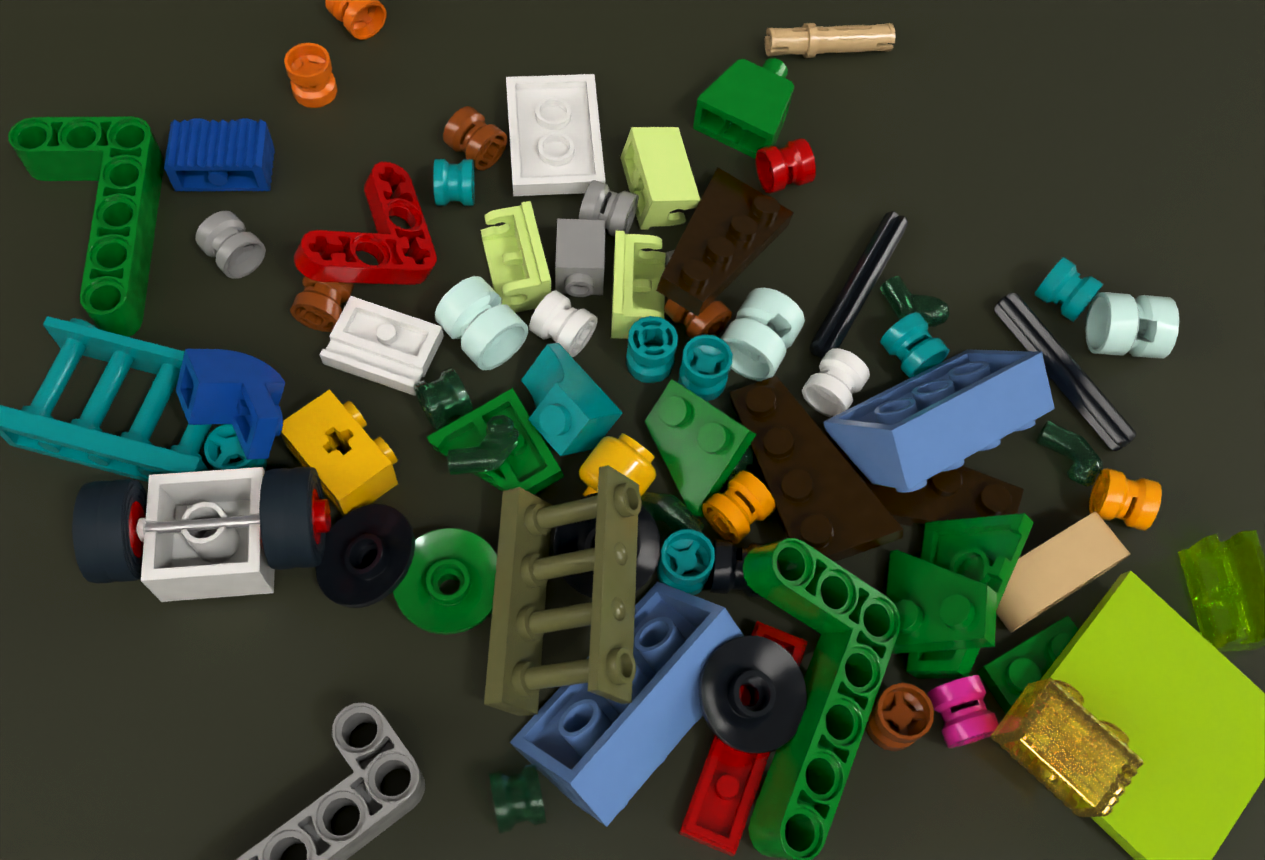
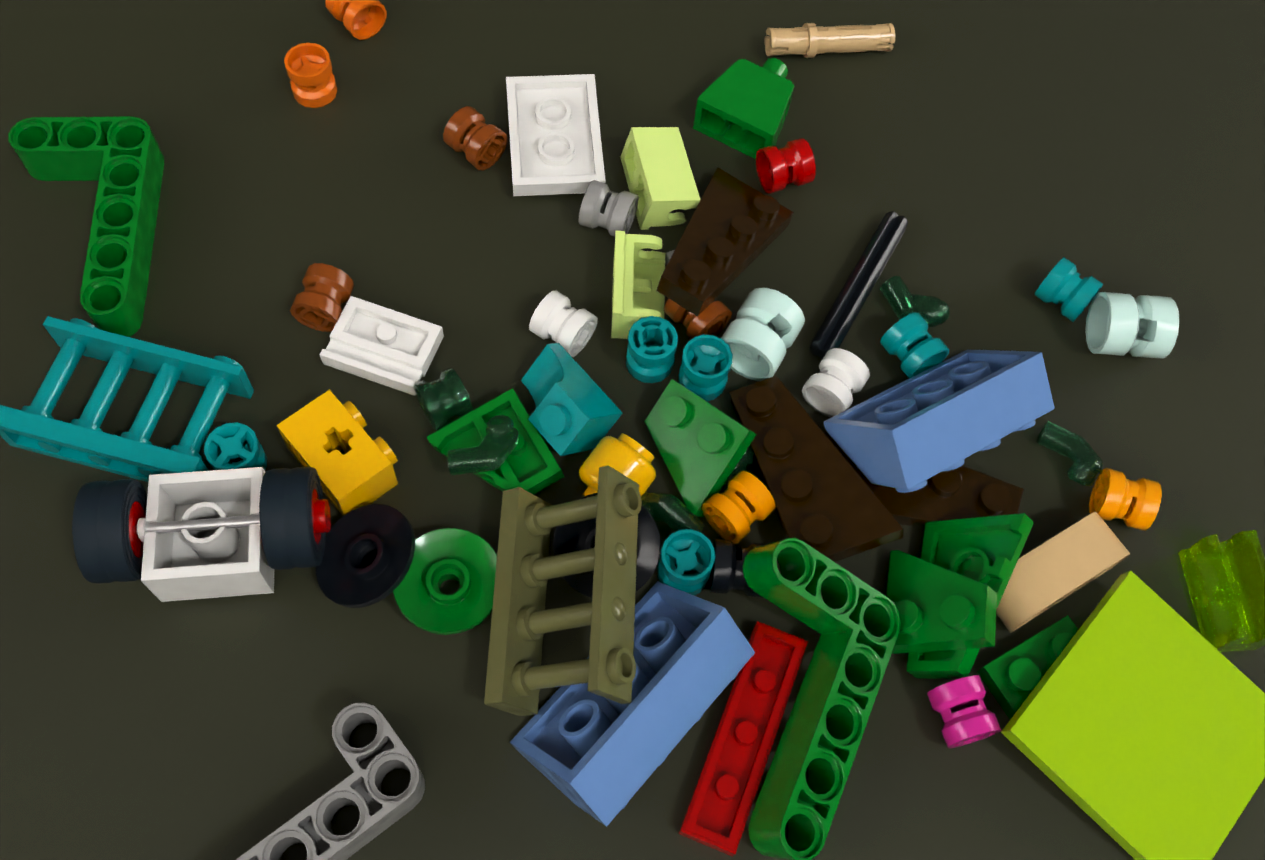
(219, 155): blue brick -> none
(233, 390): blue brick -> none
(235, 250): light grey wheel -> none
(319, 250): red beam -> none
(454, 182): teal wheel -> none
(486, 327): light aqua wheel -> none
(516, 257): yellowish green hinge -> none
(517, 798): clear green wheel -> none
(580, 257): light grey brick -> none
(775, 691): black dish -> none
(909, 711): dark orange wheel -> none
(1066, 372): black axle -> none
(1068, 747): clear yellow brick -> none

